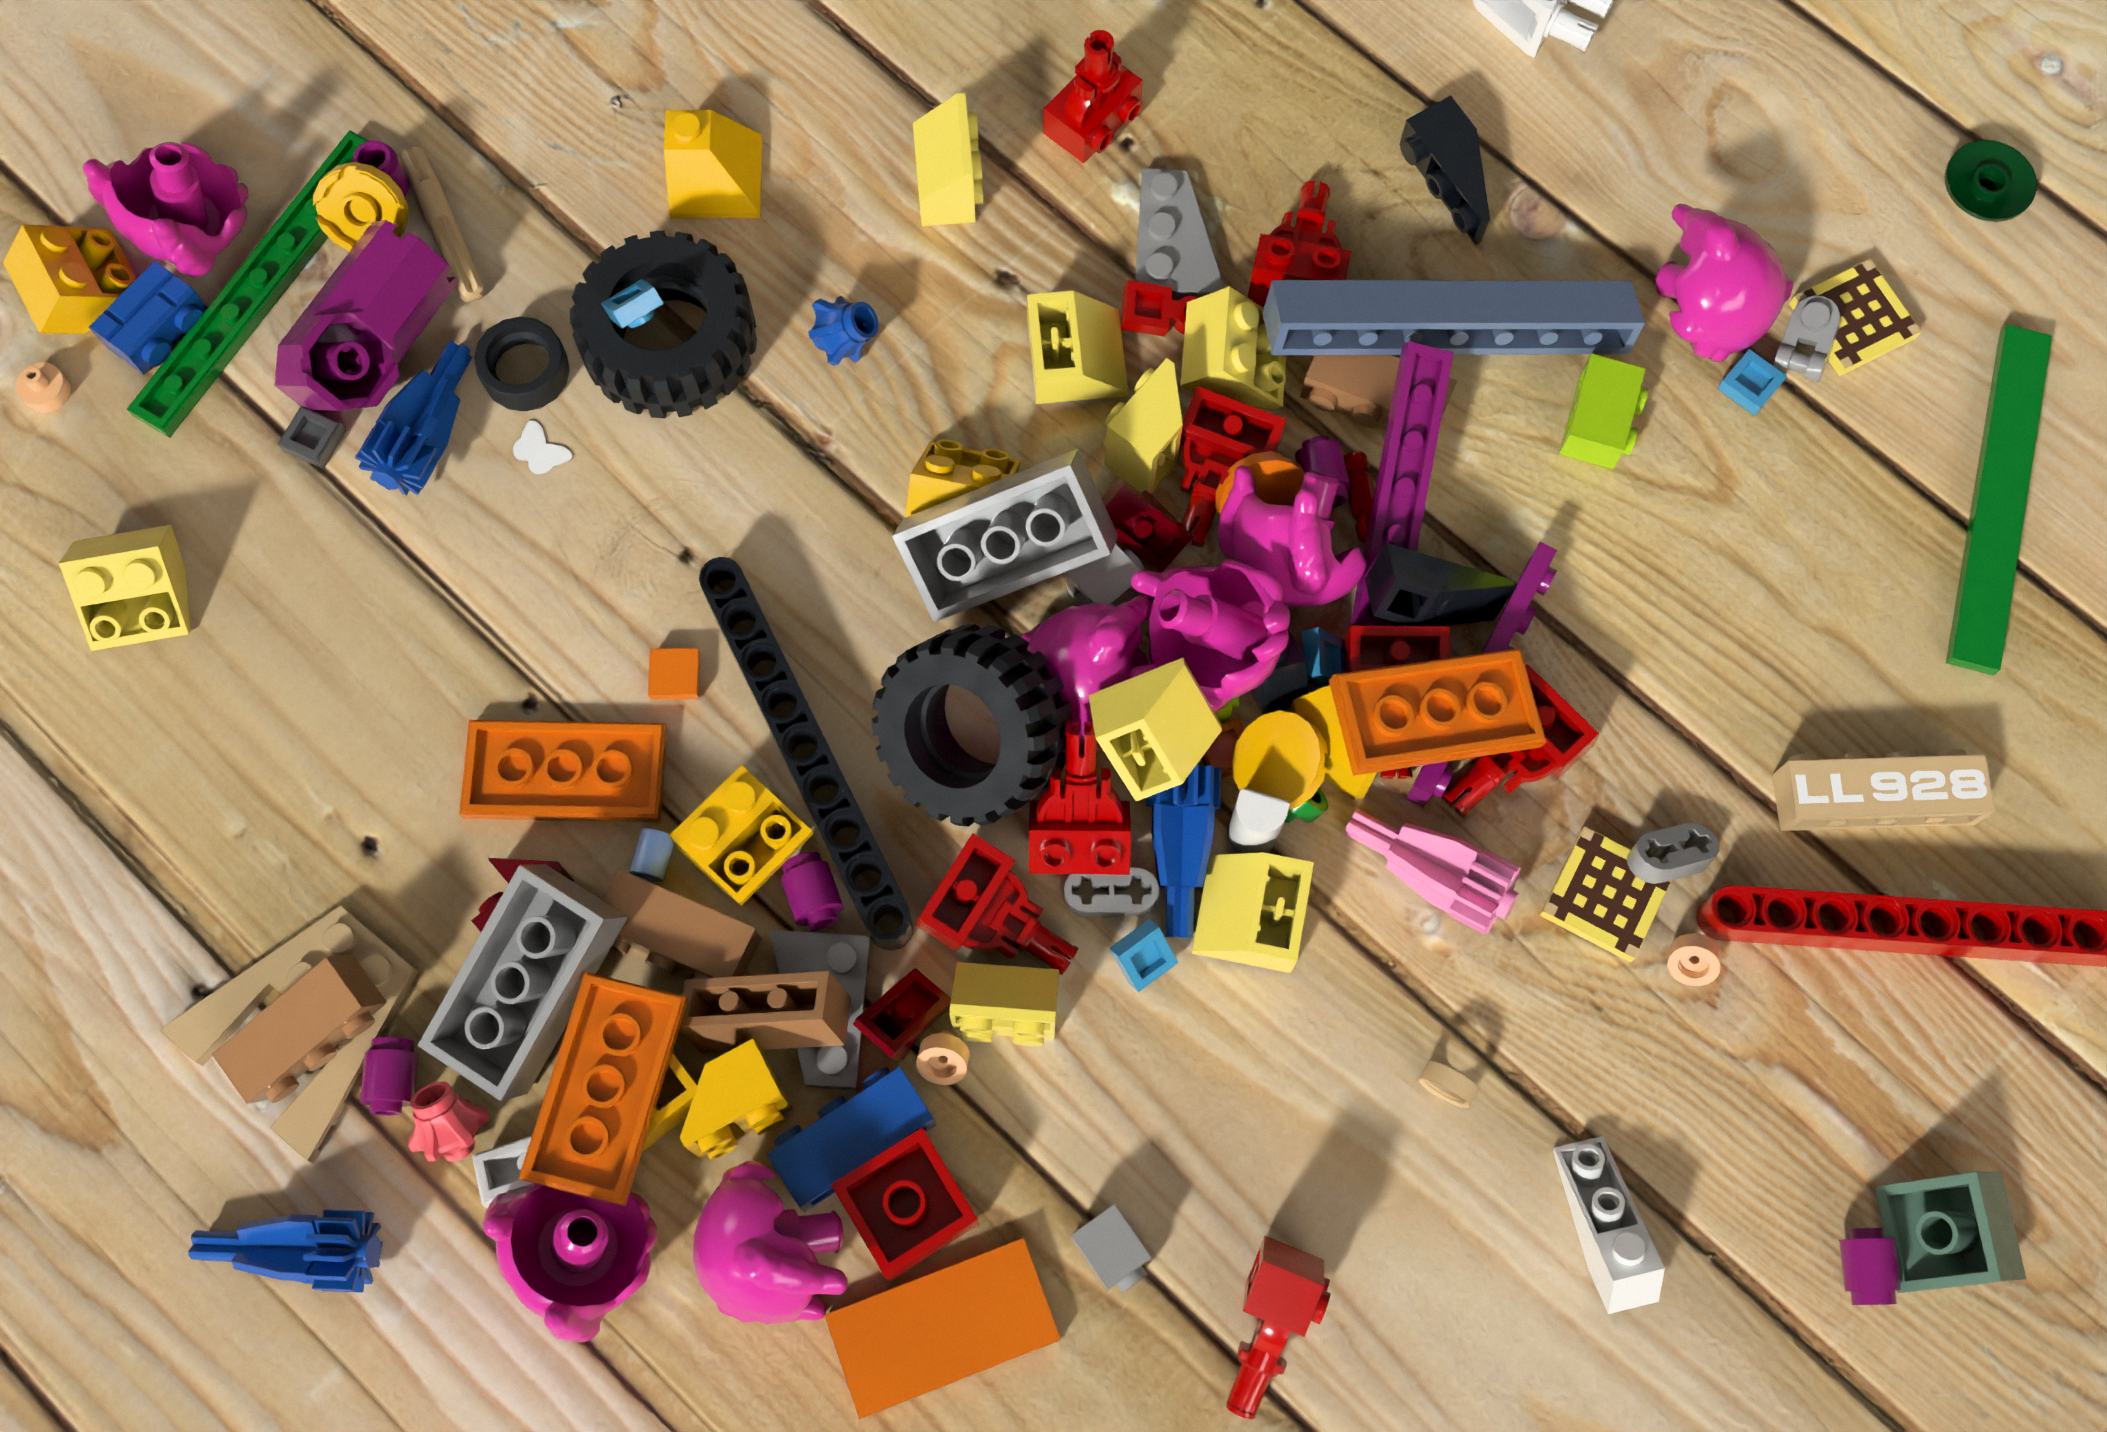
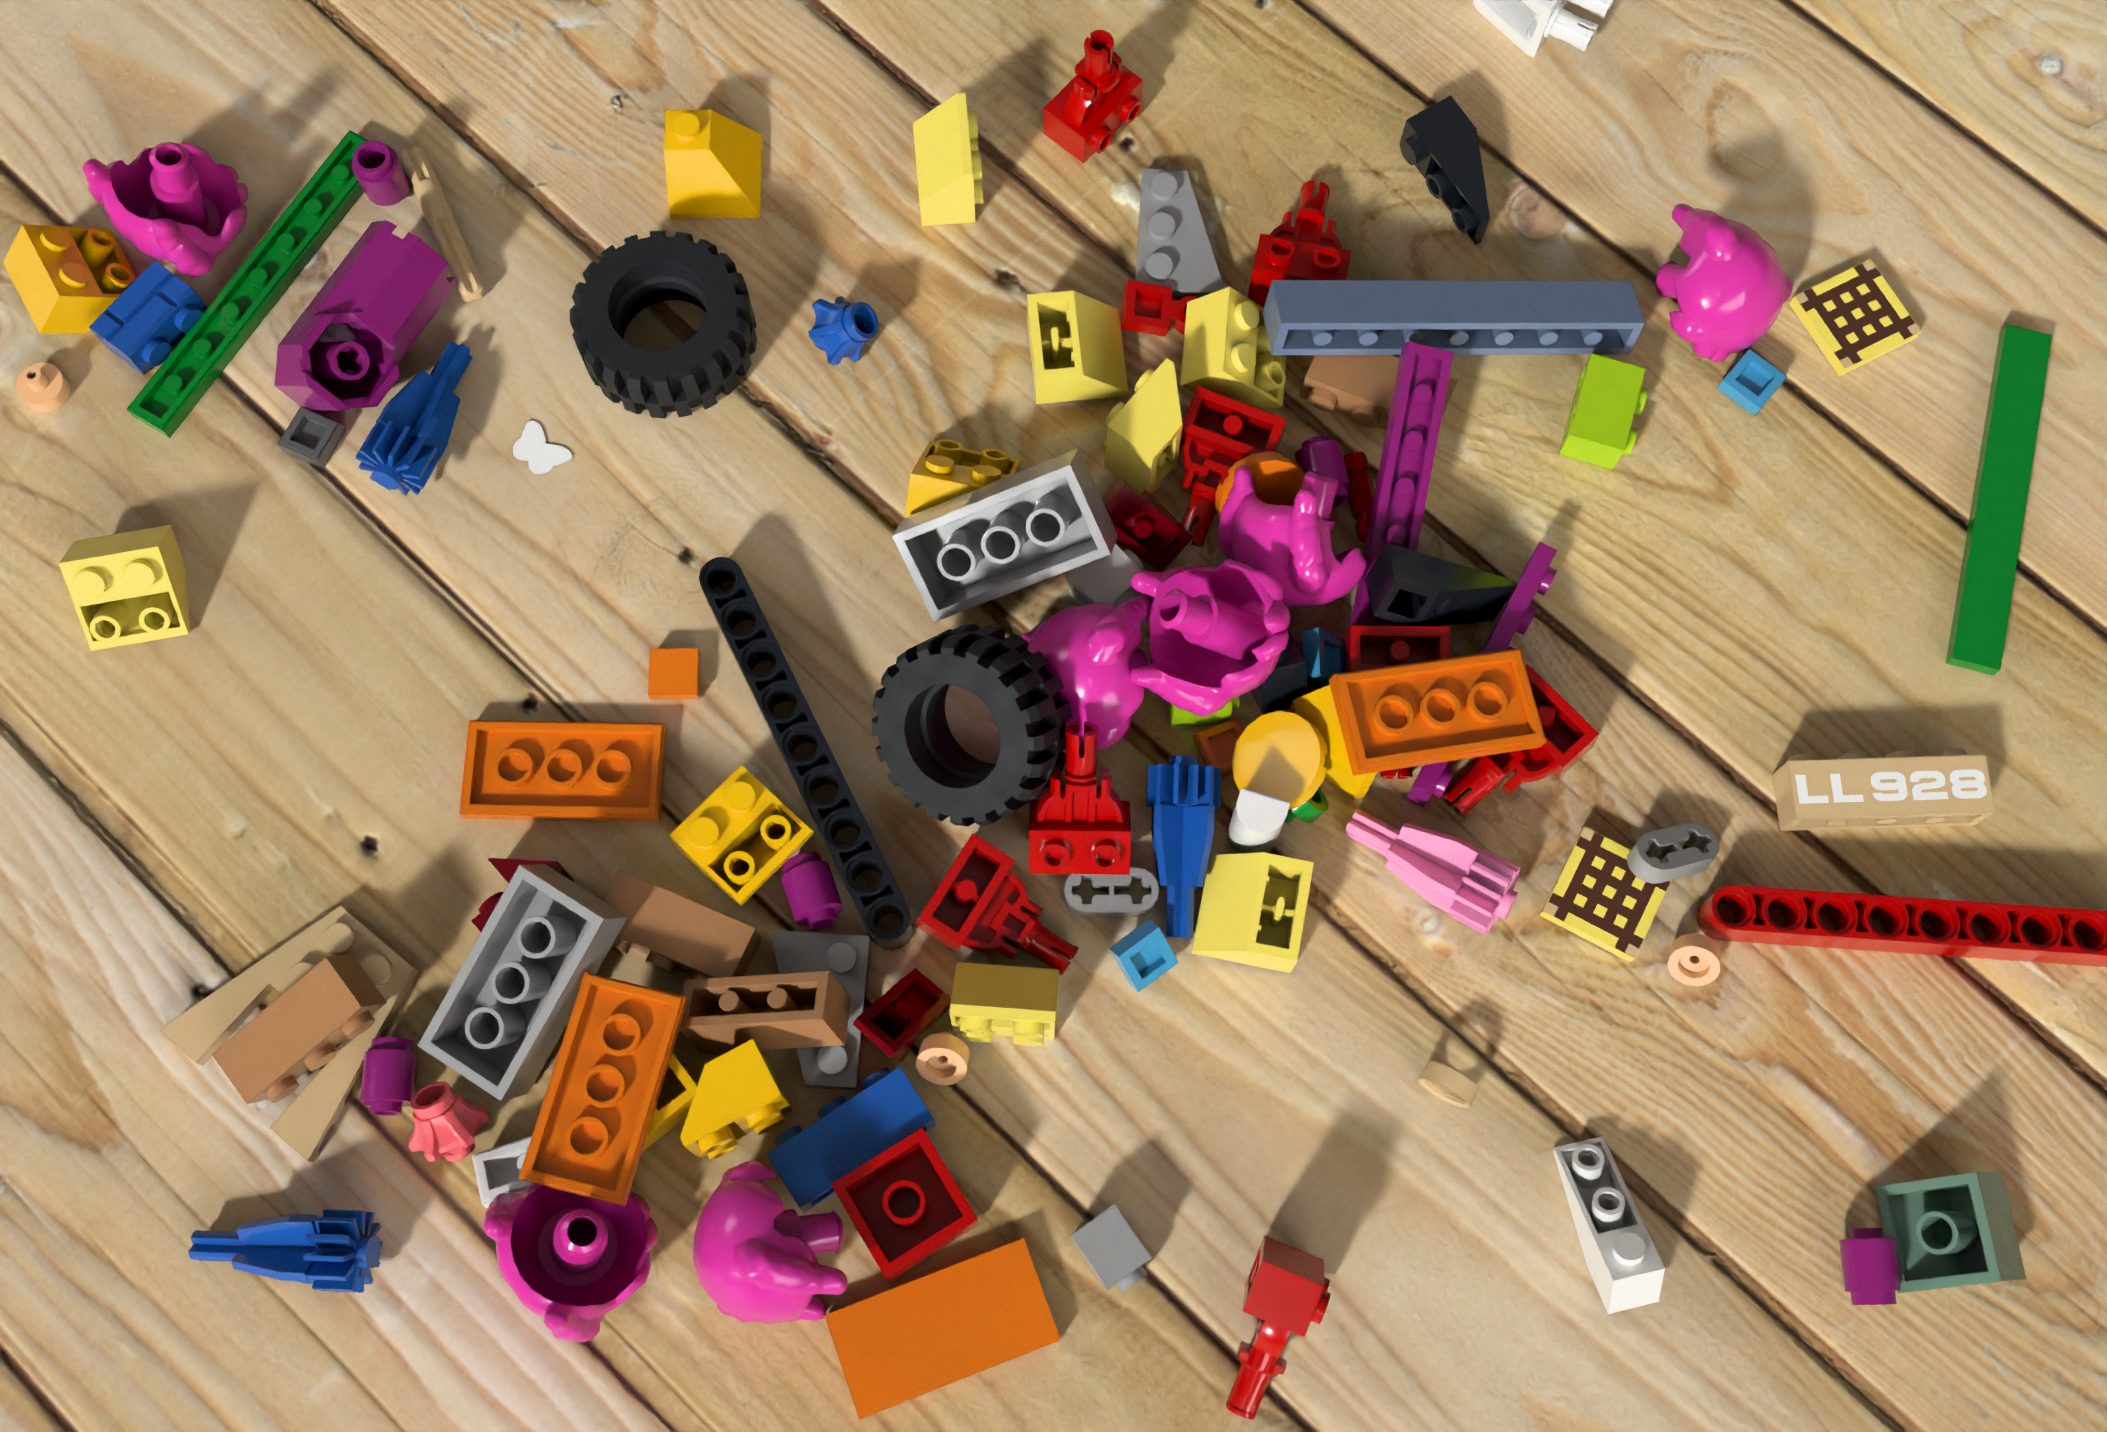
(355, 197): yellow tile -> none
(513, 333): black tyre -> none
(633, 305): dark azure plate -> none
(652, 855): light blue hinge -> none
(1154, 727): light yellow slope -> none
(1814, 324): light grey plate -> none
(1998, 168): dark green dish -> none

